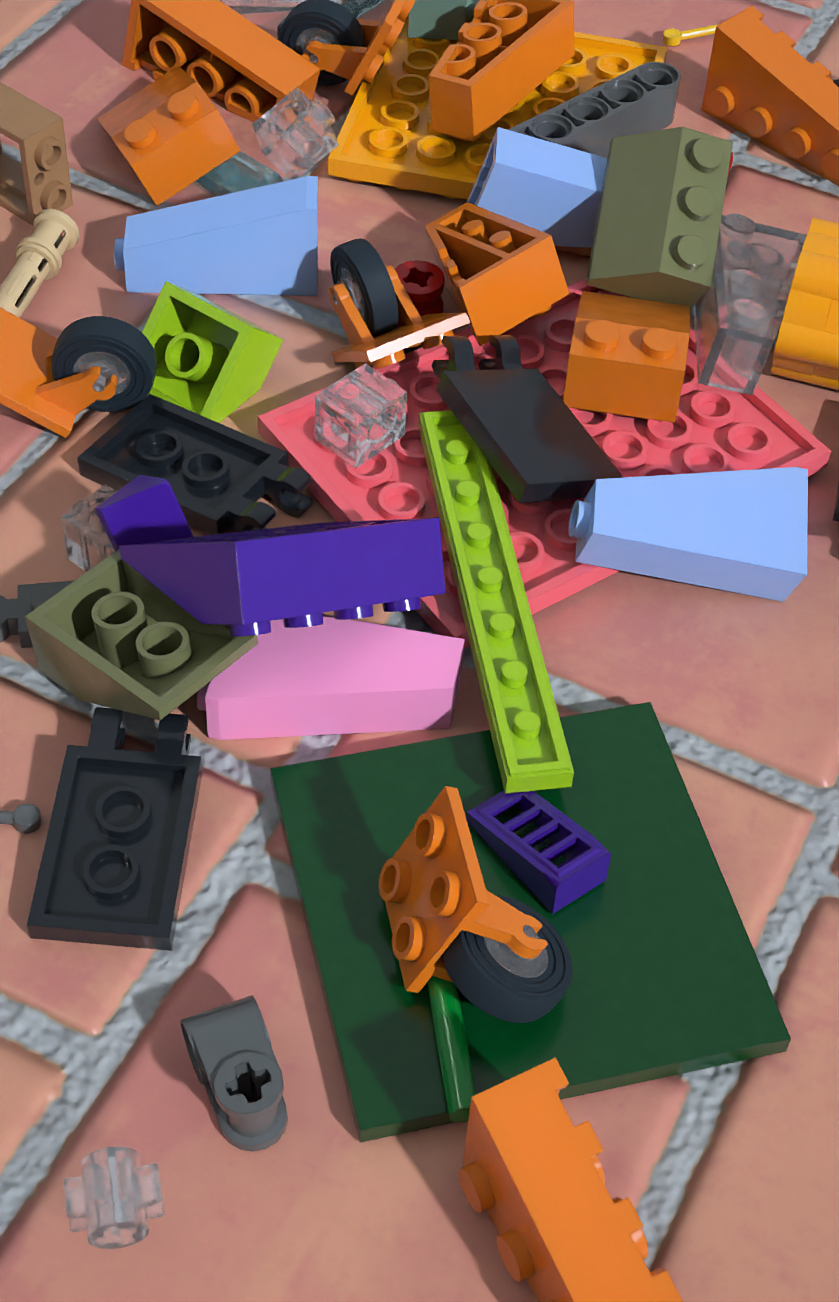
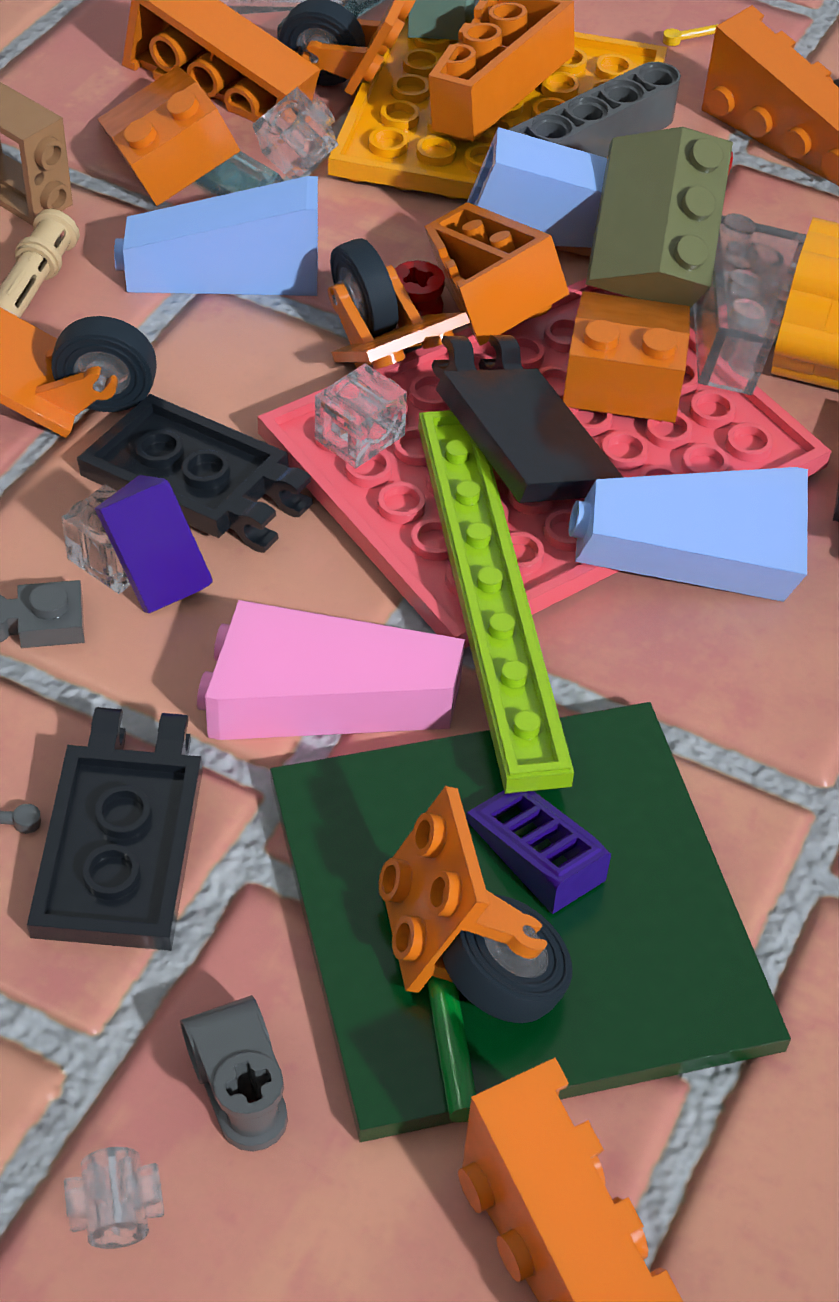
(128, 643): olive slope -> none
(206, 353): lime slope -> none
(296, 572): dark purple slope -> none

